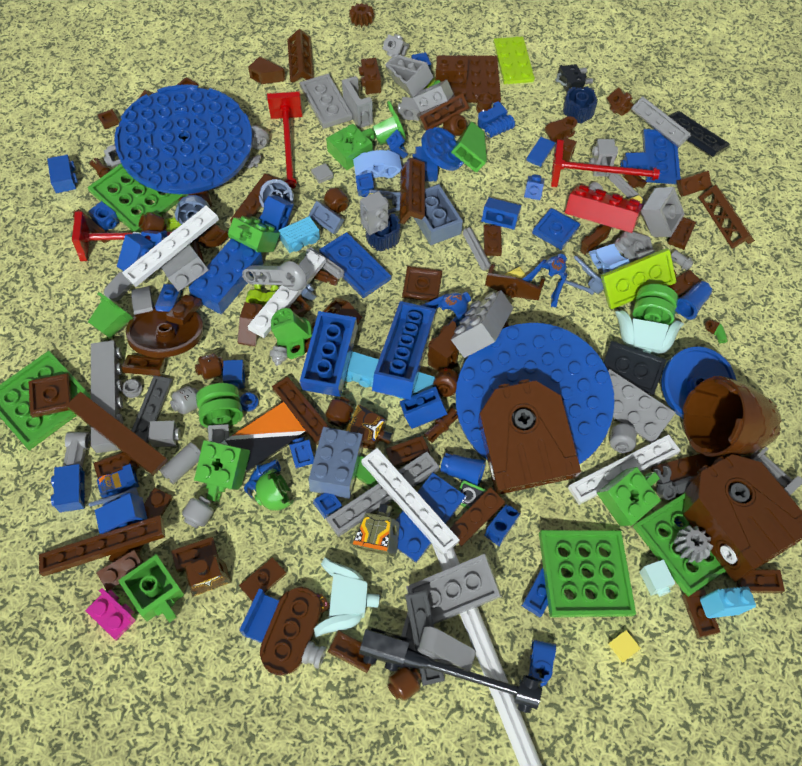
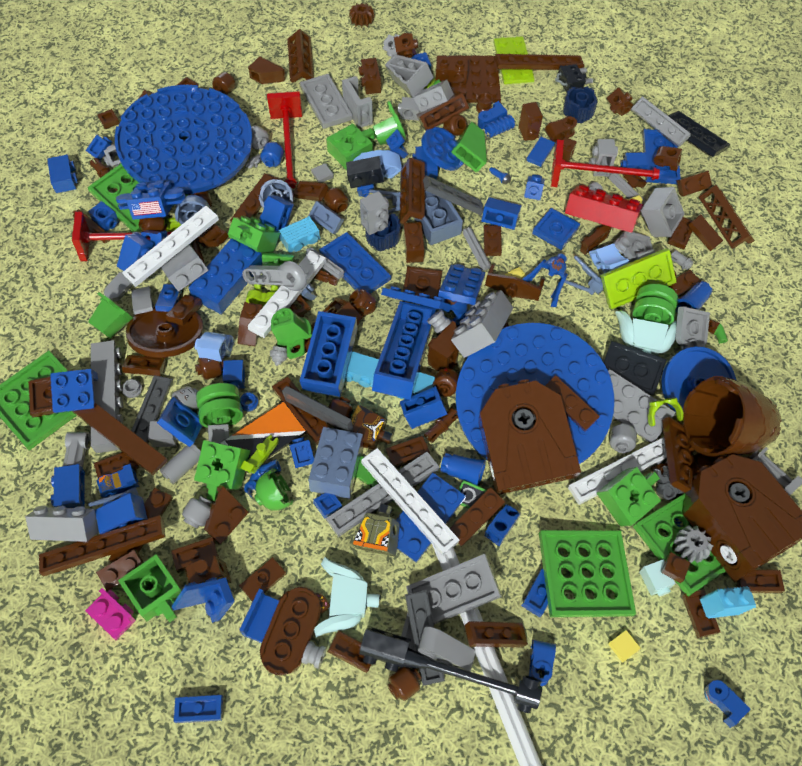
(62, 524): none -> light grey brick
(73, 390): none -> blue bracket
(98, 146): none -> blue bracket
(151, 199): none -> blue brick
(180, 422): none -> blue plate
(198, 709): none -> blue plate
(213, 592): none -> blue bracket
(214, 345): none -> light blue brick
(224, 83): none -> reddish brown head
(224, 515): none -> reddish brown wing
(263, 451): none -> lime piece
(272, 154): none -> blue head
(273, 259): none -> bright green hips
(310, 191): none -> reddish brown plate
(317, 409): none -> dark grey tile
(363, 302): none -> reddish brown head
(364, 172): none -> black brick
(406, 45): none -> reddish brown brick
(413, 242): none -> reddish brown brick
(422, 299): none -> blue plate
(439, 321): none -> light grey wheel
(453, 195): none -> dark grey tile
(462, 284): none -> blue plate
(495, 634): none -> reddish brown plate
(504, 178): none -> blue piece
(530, 121): none -> reddish brown brick
(536, 62): none -> reddish brown tile
(574, 406): none -> reddish brown plate
(654, 405): none -> lime cap
(668, 157): none -> reddish brown leg
(675, 567): none -> reddish brown plate
(678, 455): none -> reddish brown wing
(692, 327): none -> light grey plate
(705, 232): none -> reddish brown tile
(727, 702): none -> blue leg

